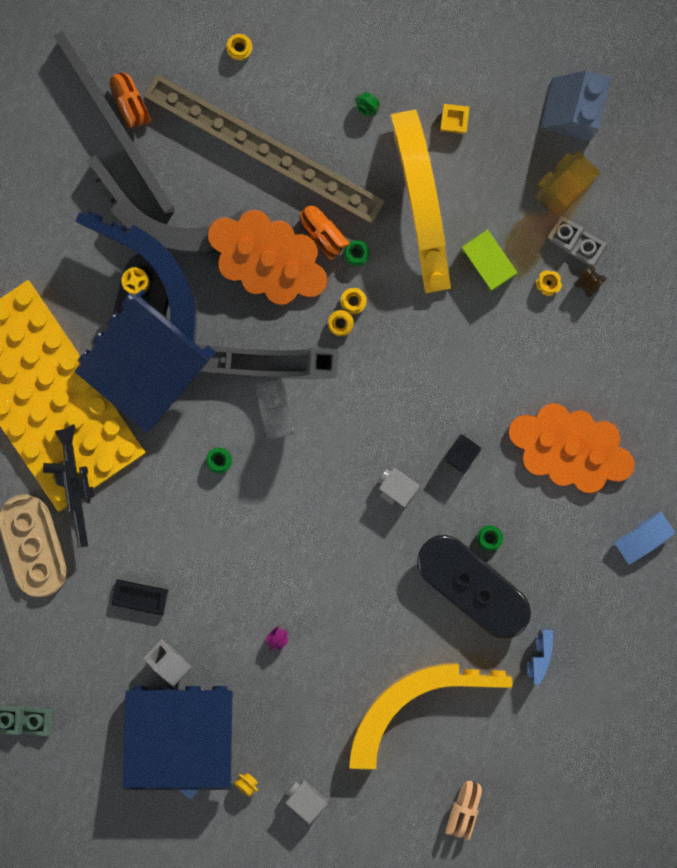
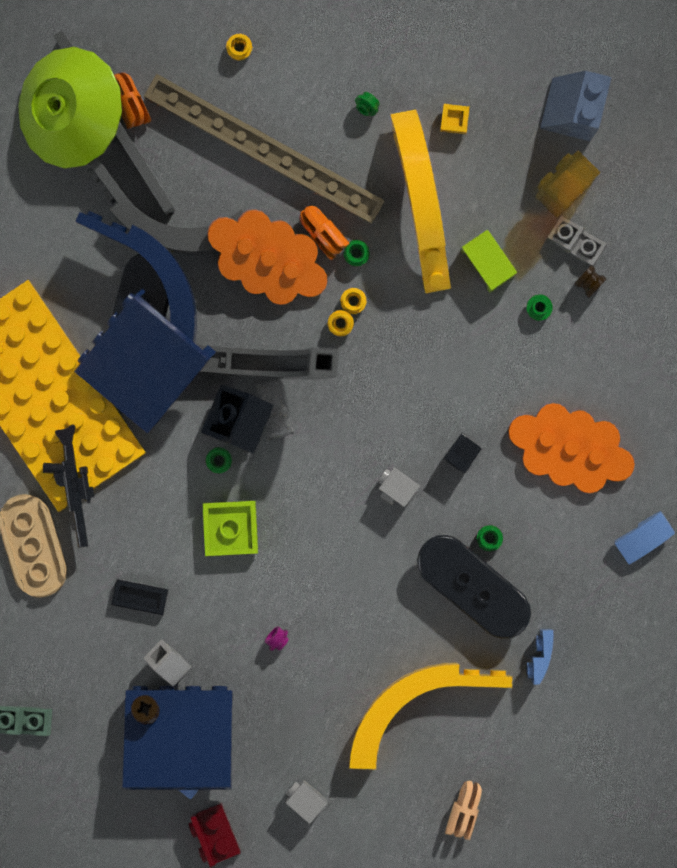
(87, 110): none -> lime dish
(132, 279): yellow wheel -> none
(147, 714): none -> dark brown wheel
(214, 834): none -> dark red bracket
(230, 528): none -> lime plate
(237, 418): none -> black brick
(246, 784): yellow plate -> none
(533, 313): none -> green plate
(545, 276): yellow plate -> none

